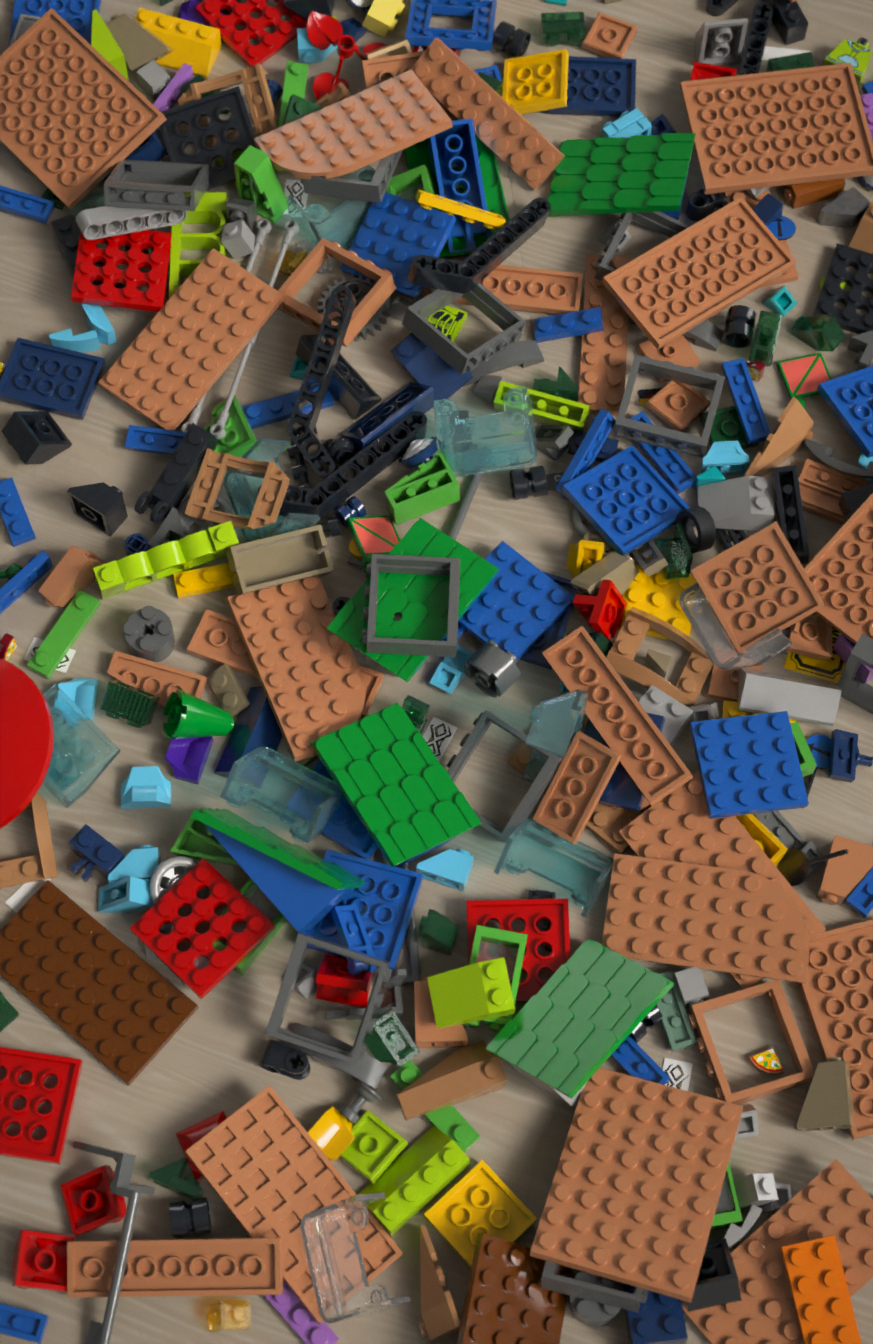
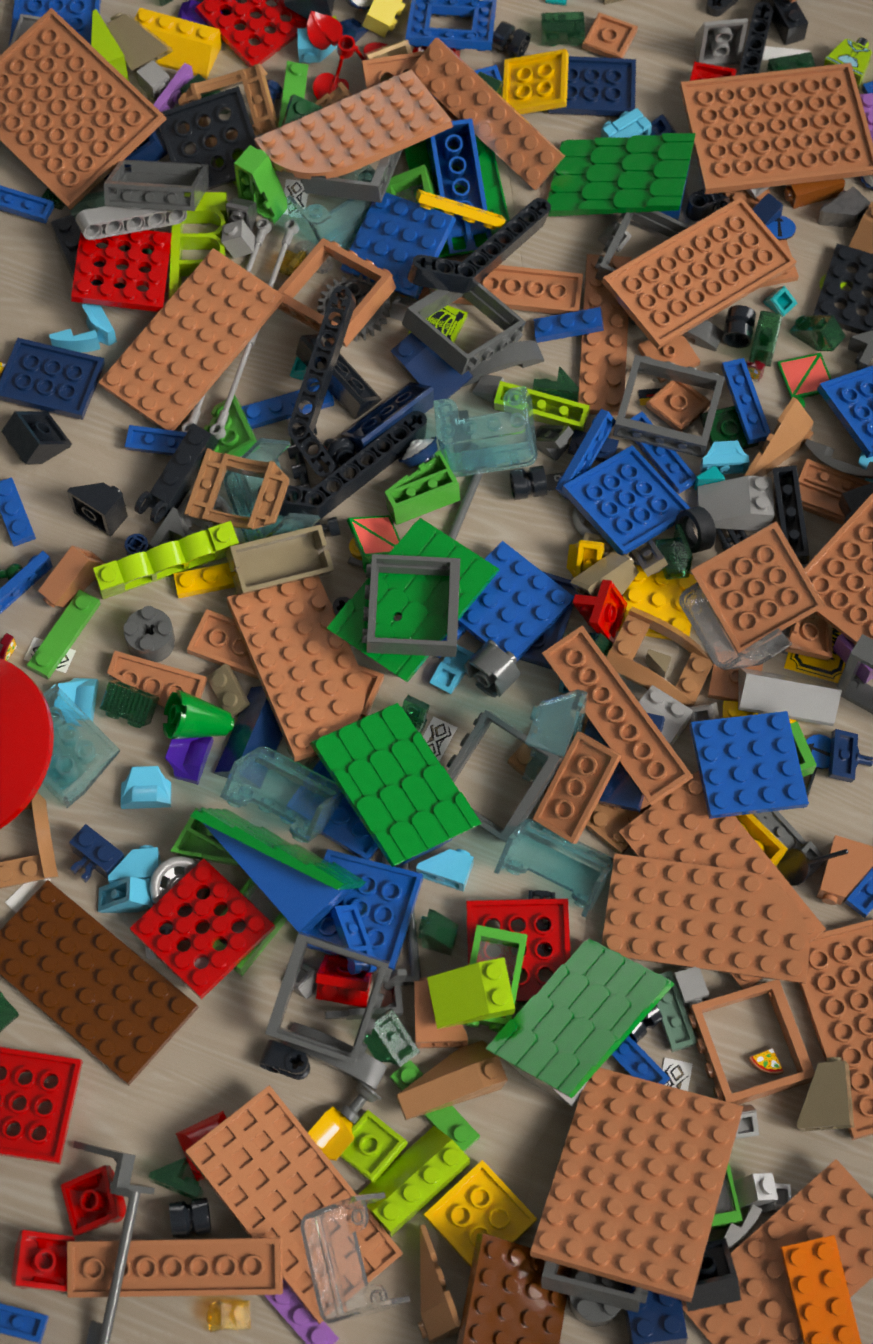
(351, 509): dark blue wheel -> none

